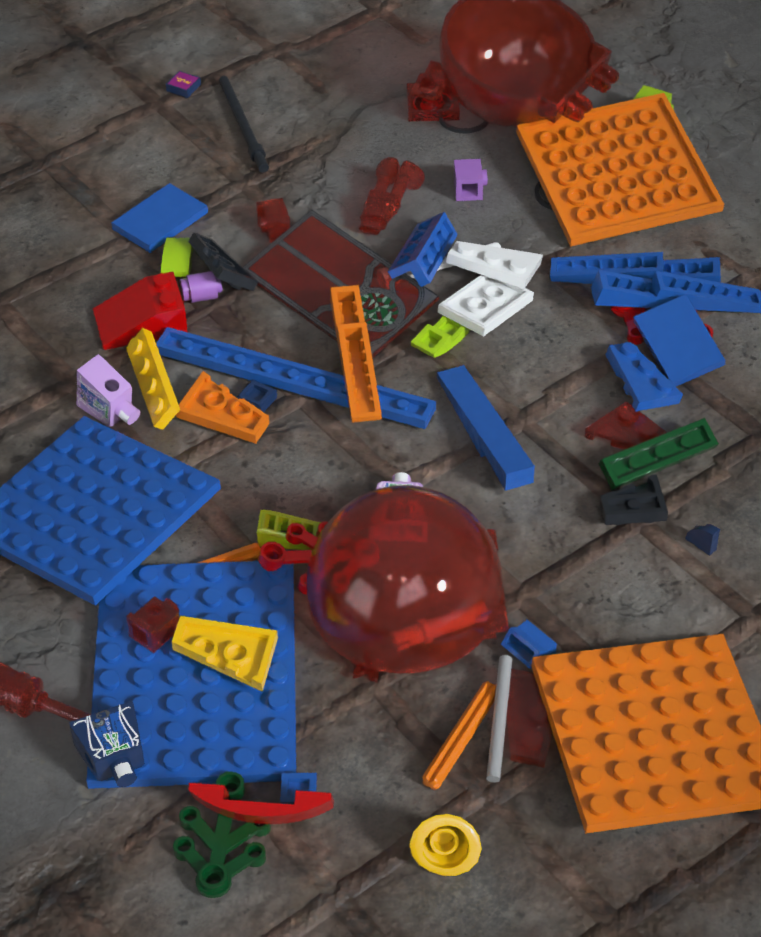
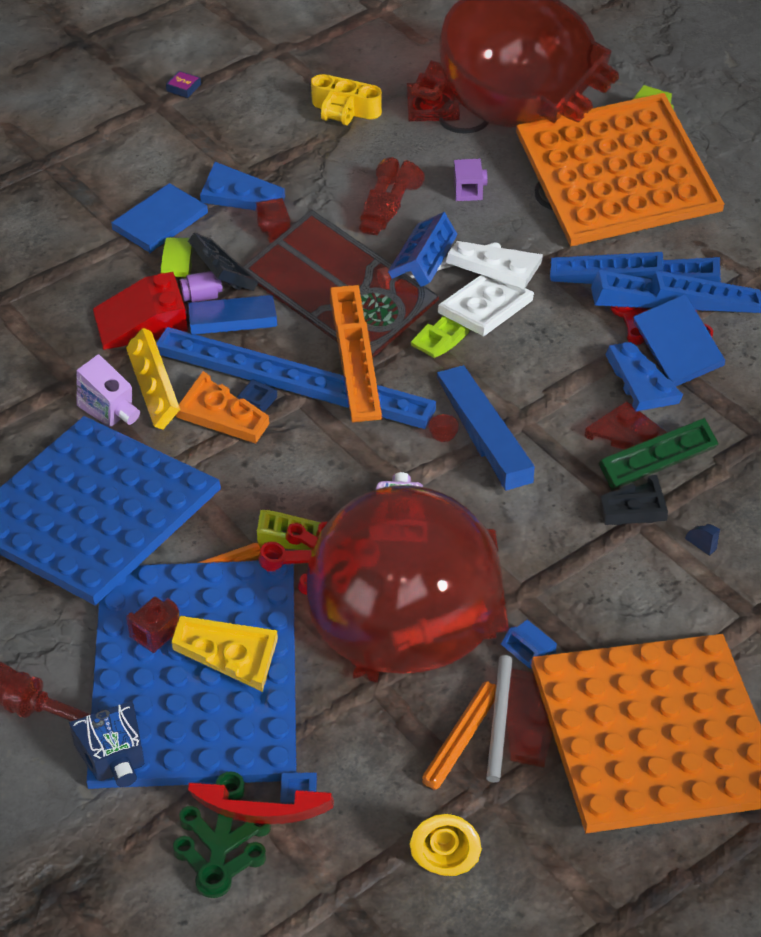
(232, 314): none -> blue tile
(237, 189): none -> blue wing
(255, 149): black bar -> none
(345, 98): none -> yellow piece
(443, 427): none -> clear red plate

